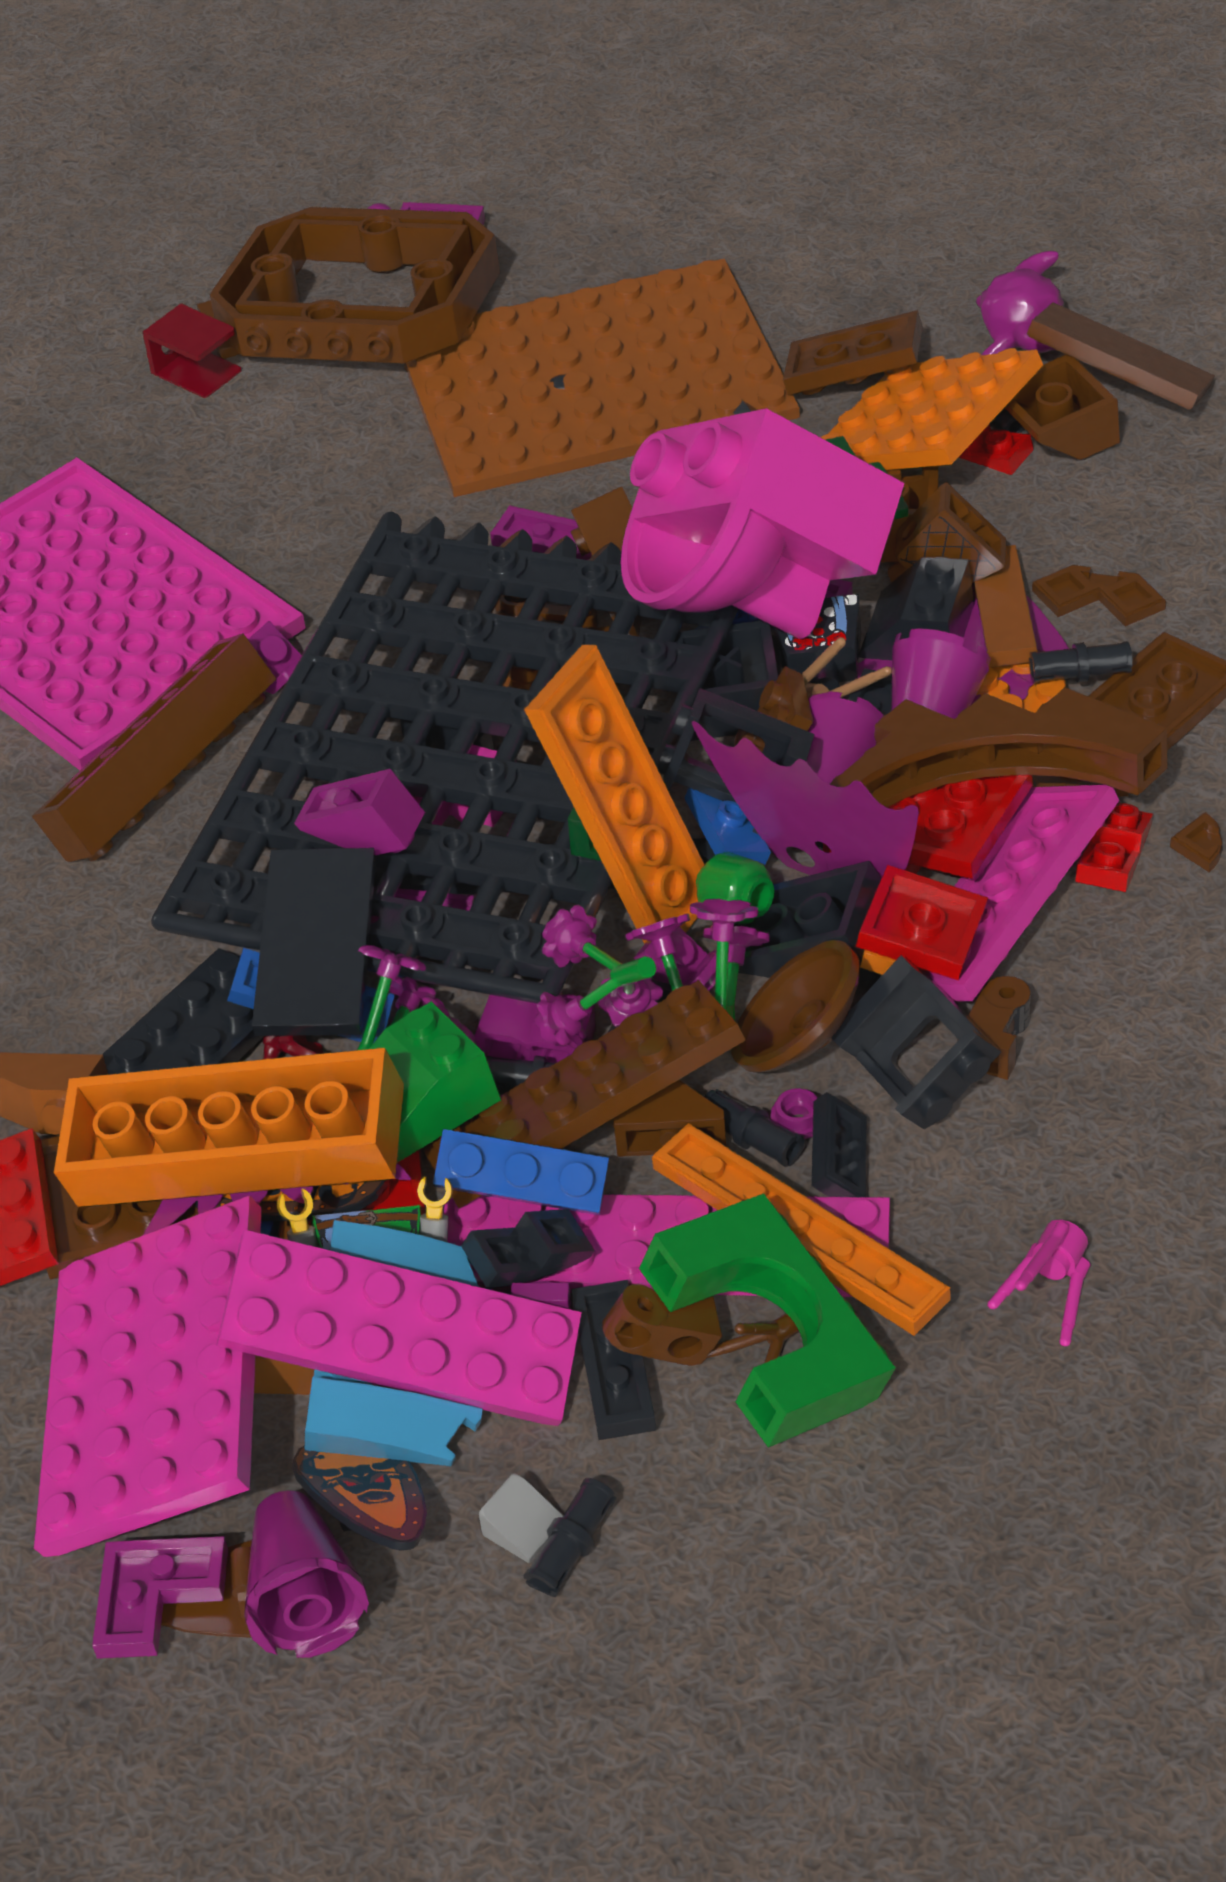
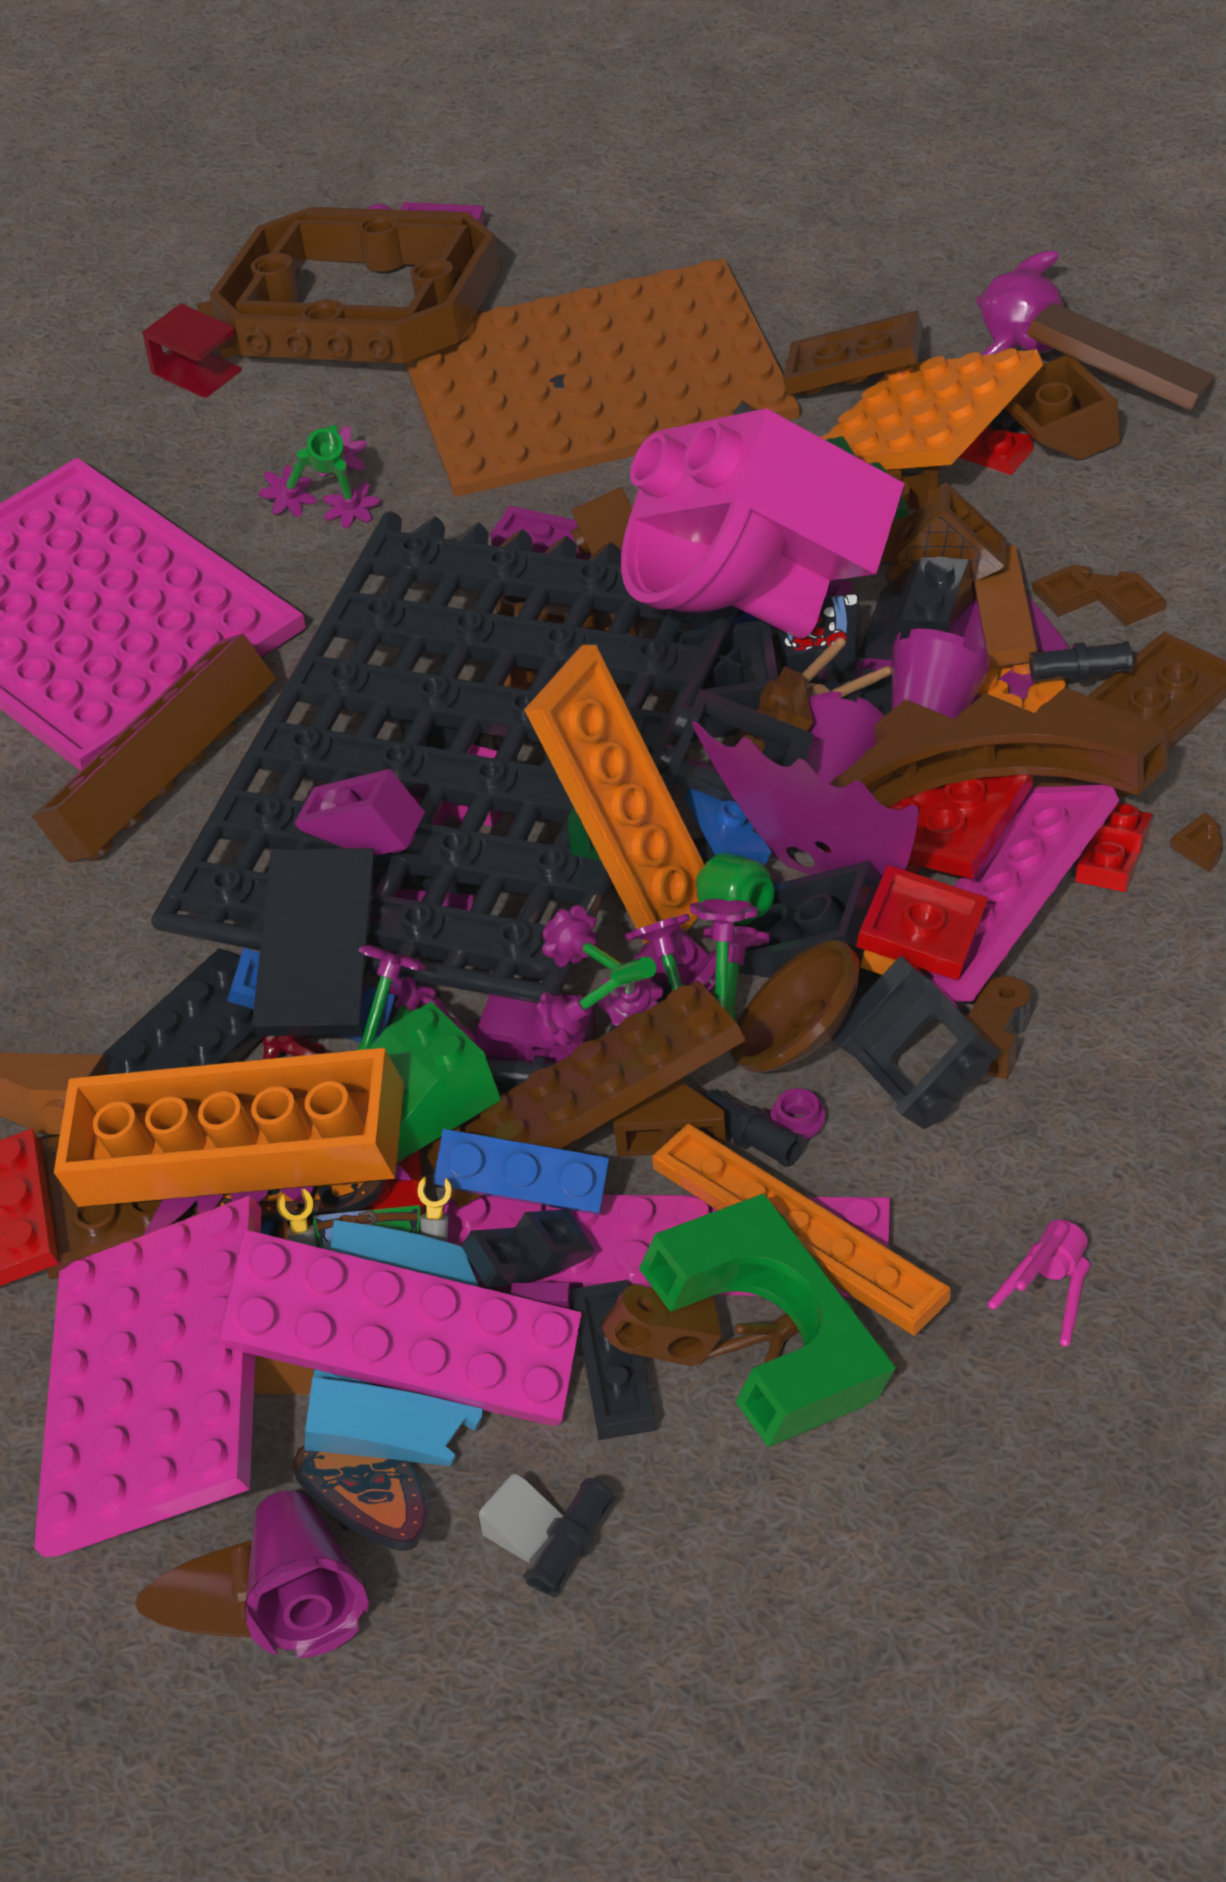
(145, 1576): magenta plate -> none
(276, 653): magenta bracket -> none
(325, 453): none -> magenta plant
(838, 1148): black plate -> none

